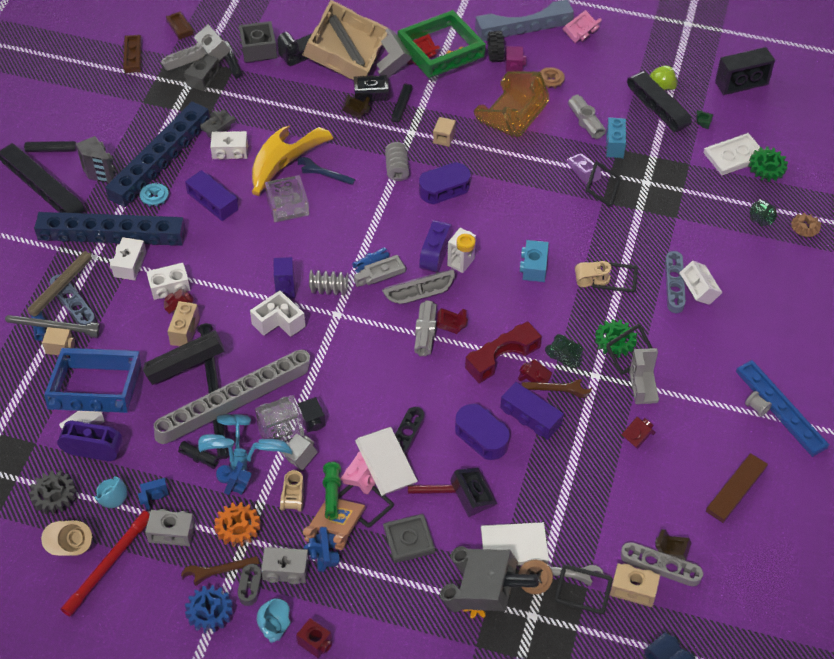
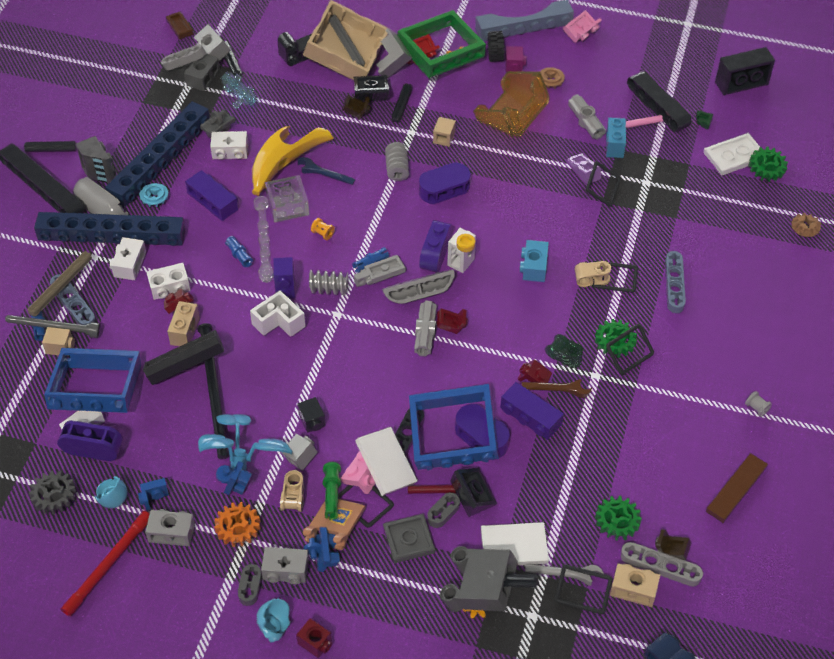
(66, 538): tan piece -> none
(96, 199): none -> light grey brick
(132, 54): reddish brown tile -> none
(198, 613): blue gear -> none
(202, 457): black pin -> none
(203, 573): reddish brown piece -> none
(233, 84): none -> clear light blue piece
(239, 251): none -> blue pin
(258, 41): dark grey brick -> none
(261, 381): light grey beam -> none
(265, 272): none -> clear bar
(280, 419): clear brick -> none
(317, 226): none -> light orange bush
(440, 507): none -> dark grey beam
(450, 398): none -> blue window
(522, 340): dark red arch -> none
(546, 575): medium nougat gear -> none
(621, 517): none -> green gear
(638, 431): dark red bracket -> none
(643, 377): light grey panel -> none
(644, 121): none -> bright pink bar
(665, 77): lime hair -> none
(700, 282): white brick -> none
(763, 212): head -> none
(783, 408): blue tile -> none

